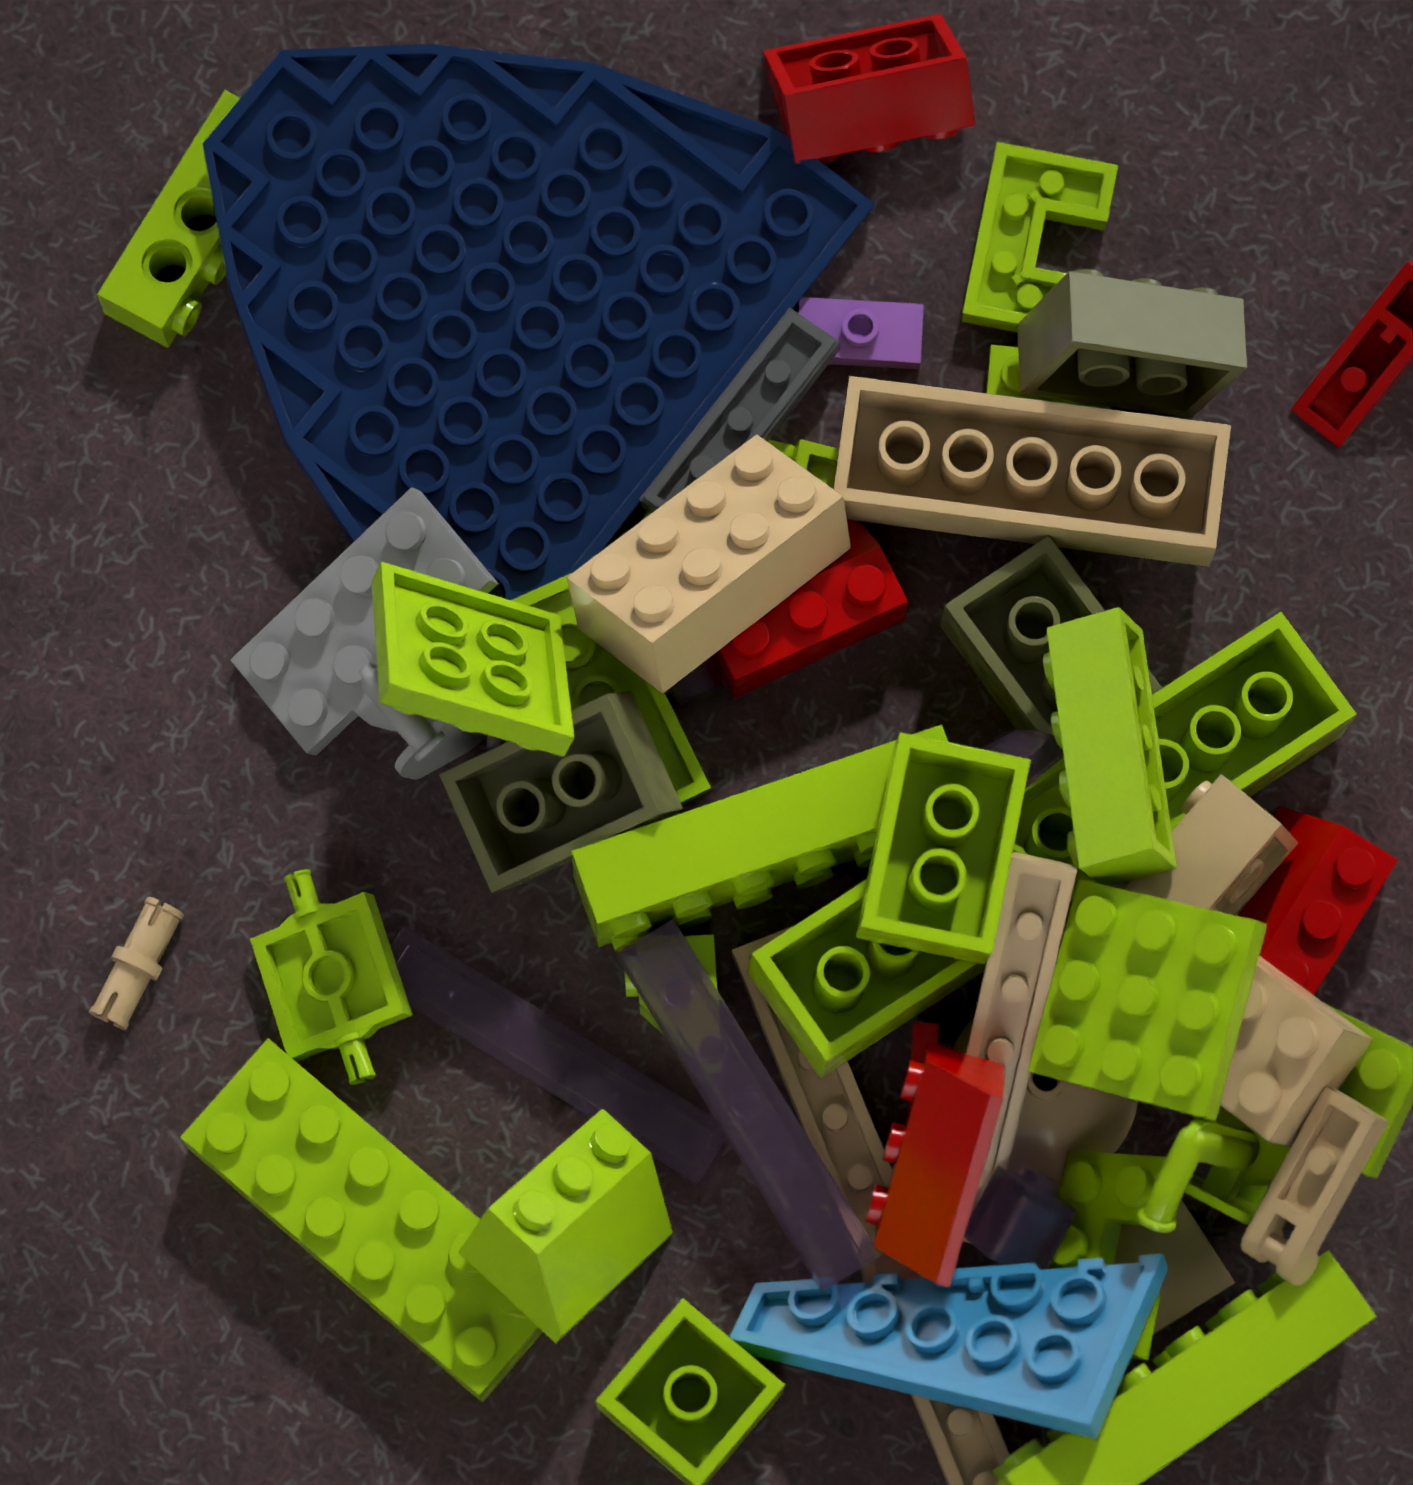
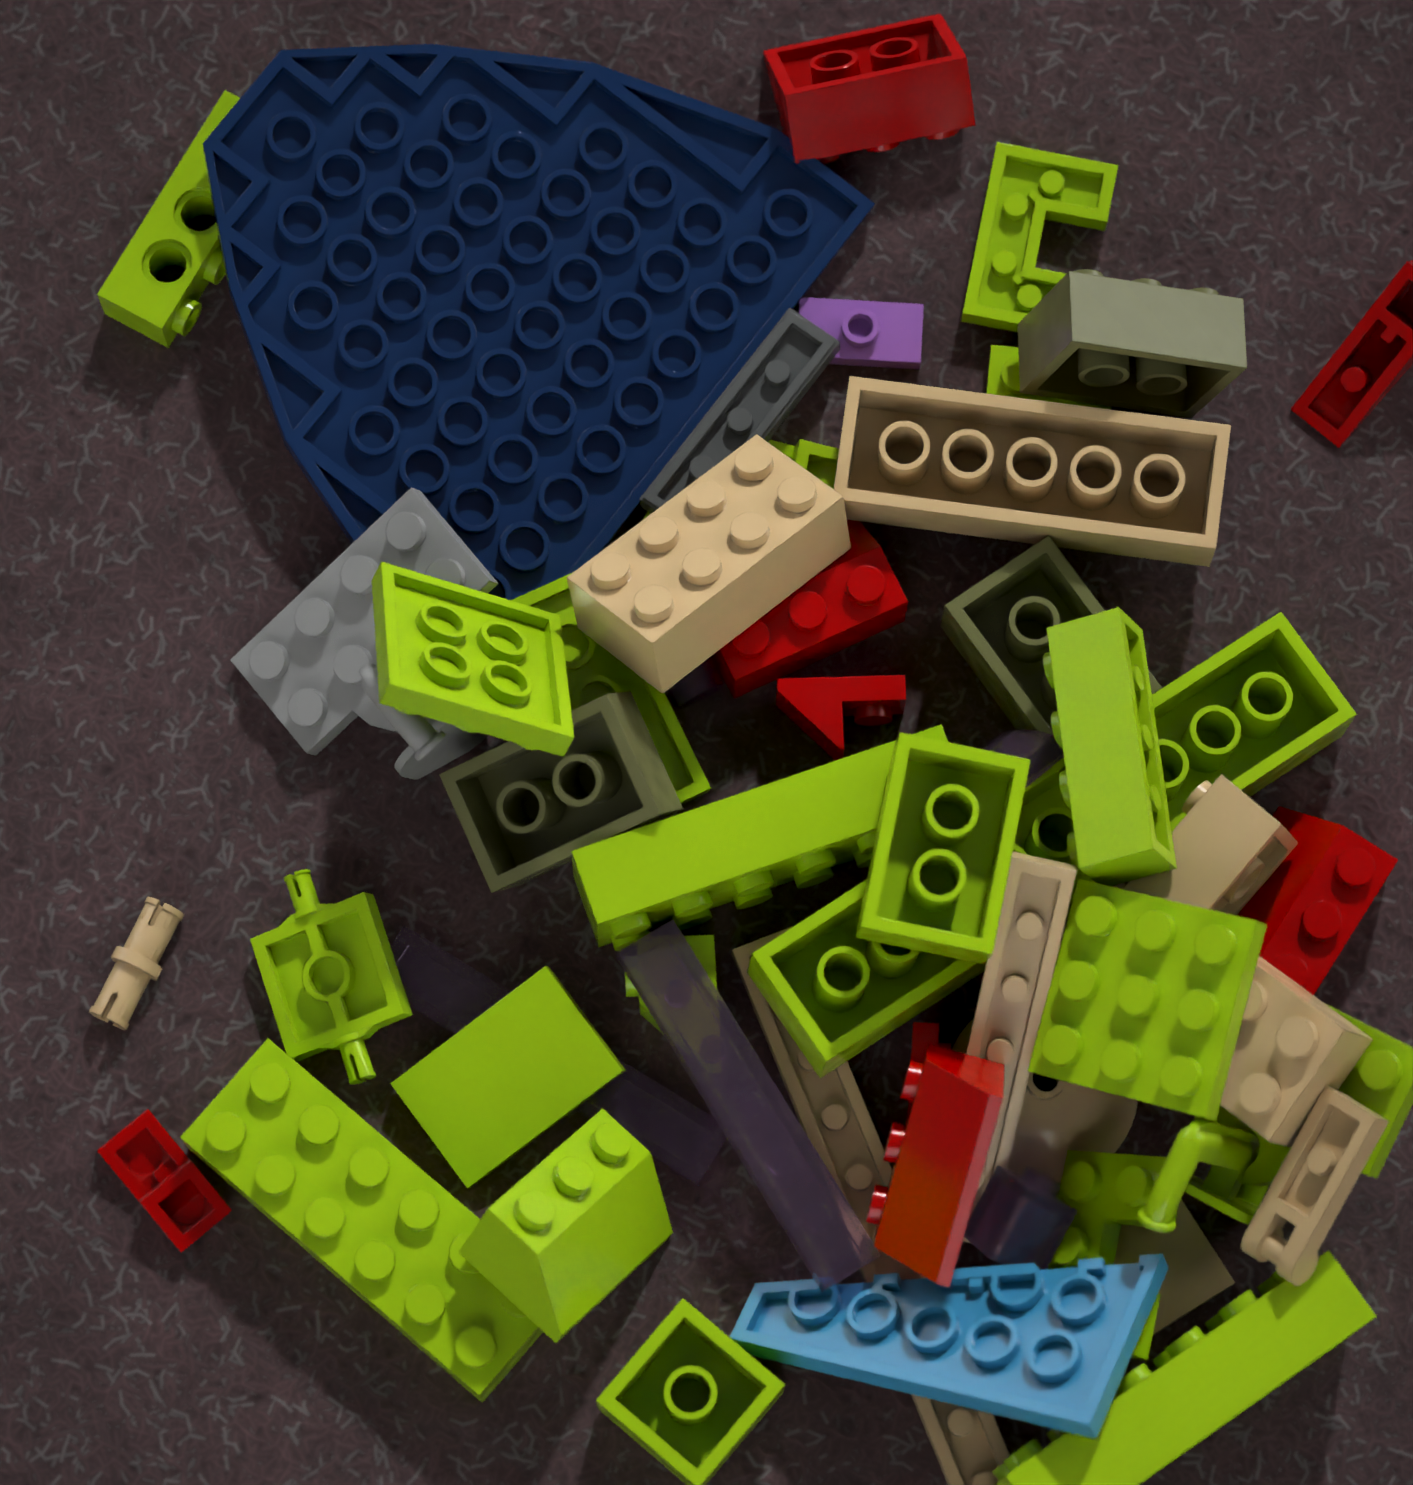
(164, 1180): none -> red slope
(508, 1076): none -> lime tile
(821, 703): none -> red slope

